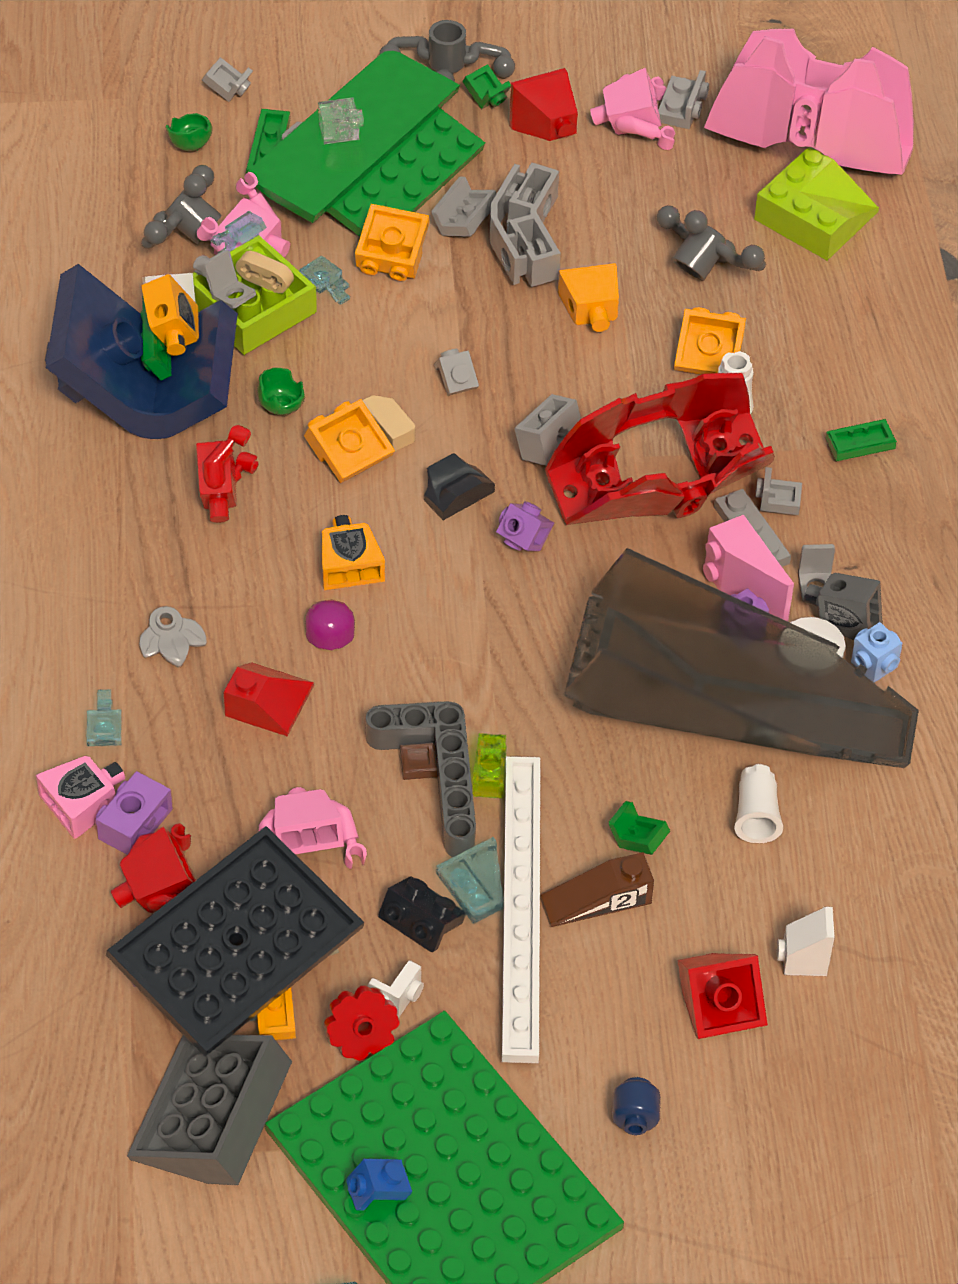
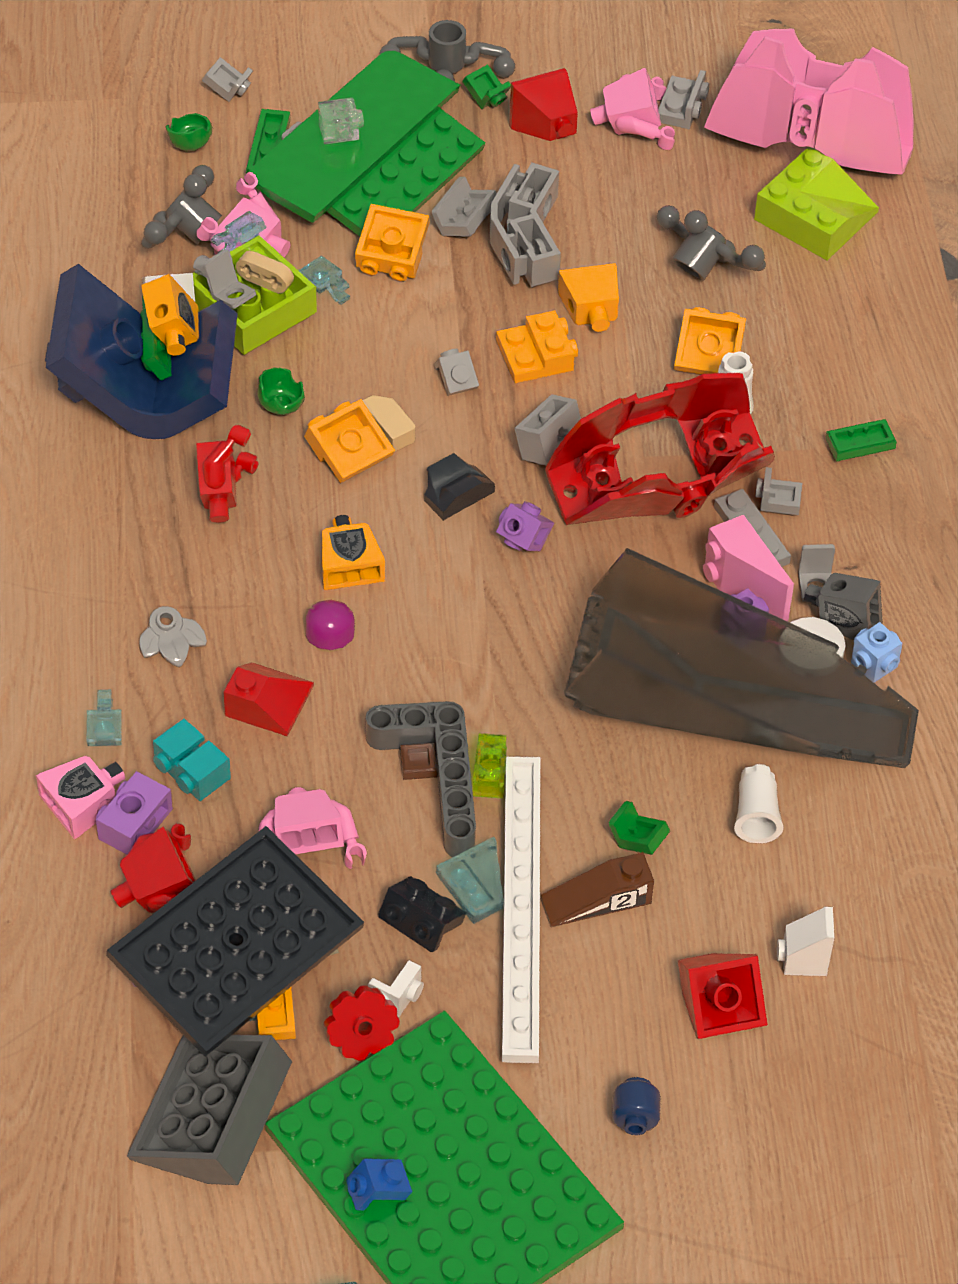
(193, 767): none -> teal piece
(538, 347): none -> light orange plate

